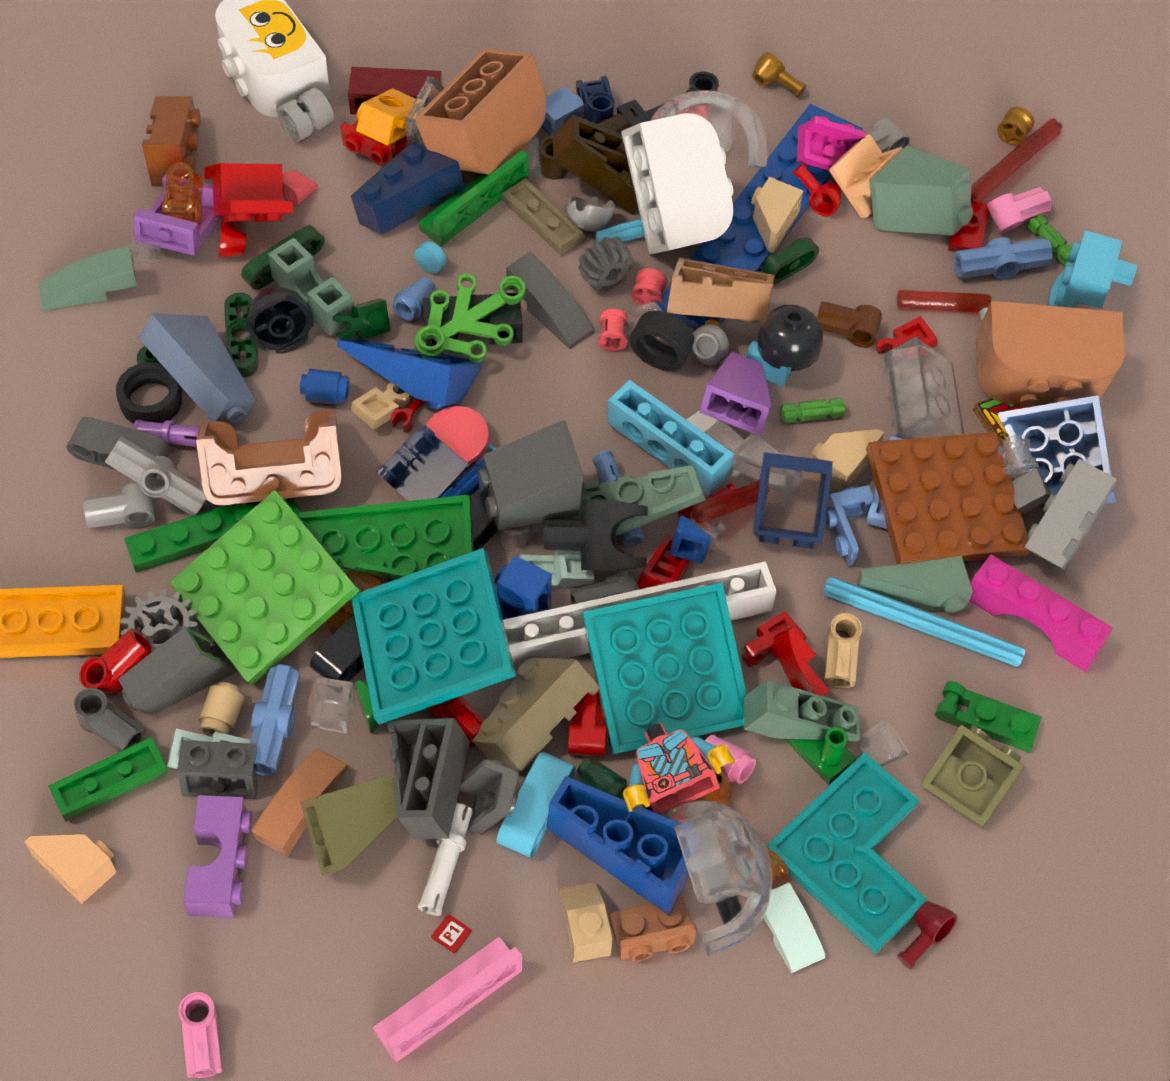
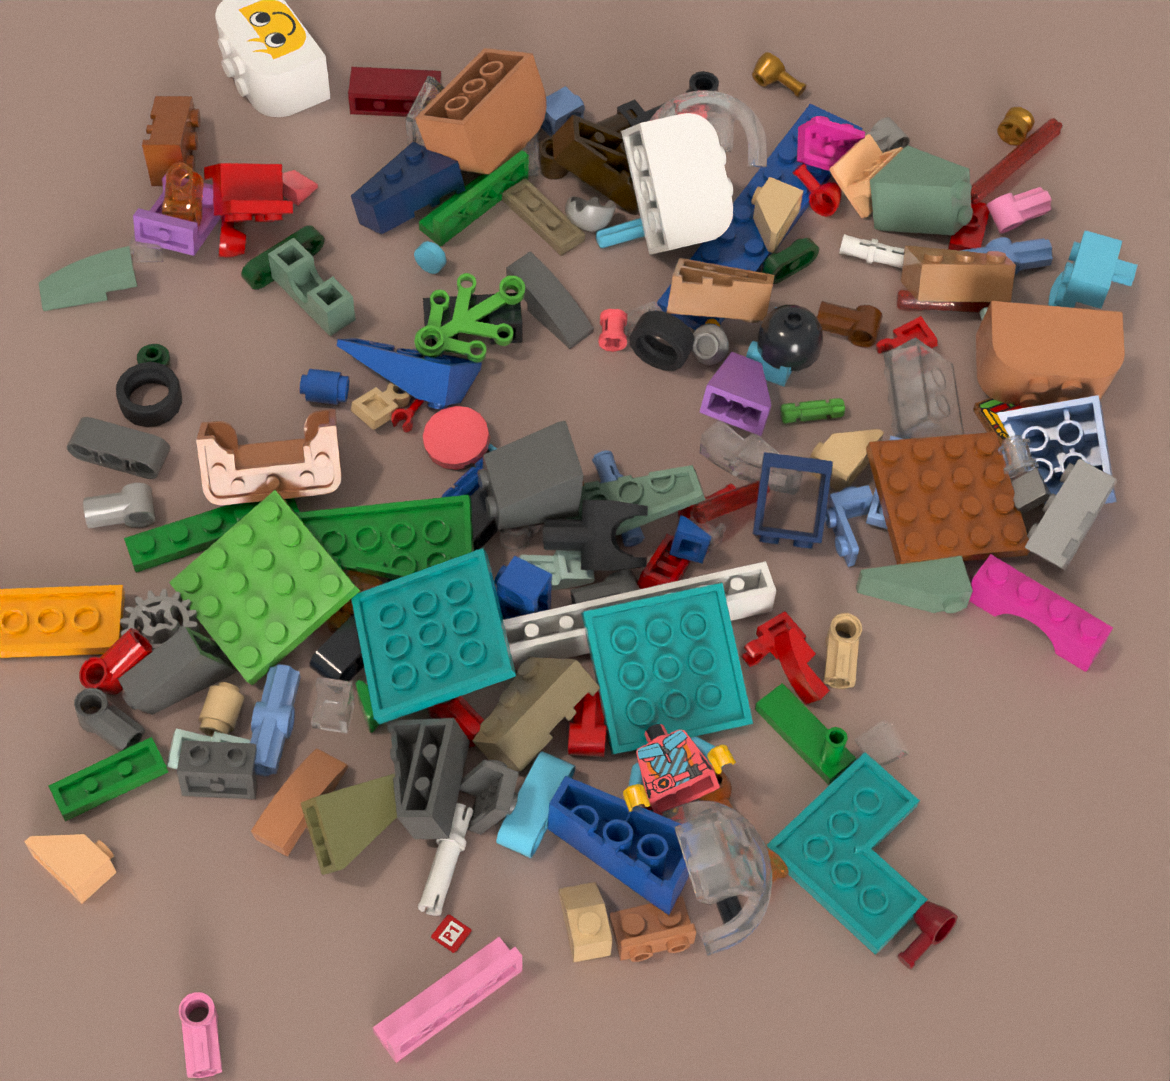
(139, 465): light grey piece -> none
(170, 432): medium lavender pin -> none
(200, 364): sand blue slope -> none
(216, 887): medium lavender arch -> none
(234, 324): dark green beam -> none
(279, 320): black cylinder -> none
(302, 116): light grey wheel -> none
(364, 145): red bracket -> none
(367, 320): dark green plate -> none
(385, 116): light orange brick -> none
(409, 301): medium blue cone -> none
(422, 466): hinge -> none
(596, 98): dark blue piece -> none
(602, 778): clear green cone -> none
(605, 263): dark grey gear -> none
(649, 286): coral wheel -> none
(668, 436): medium azure brick -> none
(702, 421): white sticker -> none
(744, 762): bright pink cone -> none
(792, 929): light aqua slope -> none
(797, 714): sand green slope -> none
(872, 251): none -> white pin
(924, 621): medium azure axle -> none
(957, 275): none -> medium nougat wedge
(973, 774): olive plate -> none
(995, 718): green plate -> none
(1040, 226): bright green axle -> none

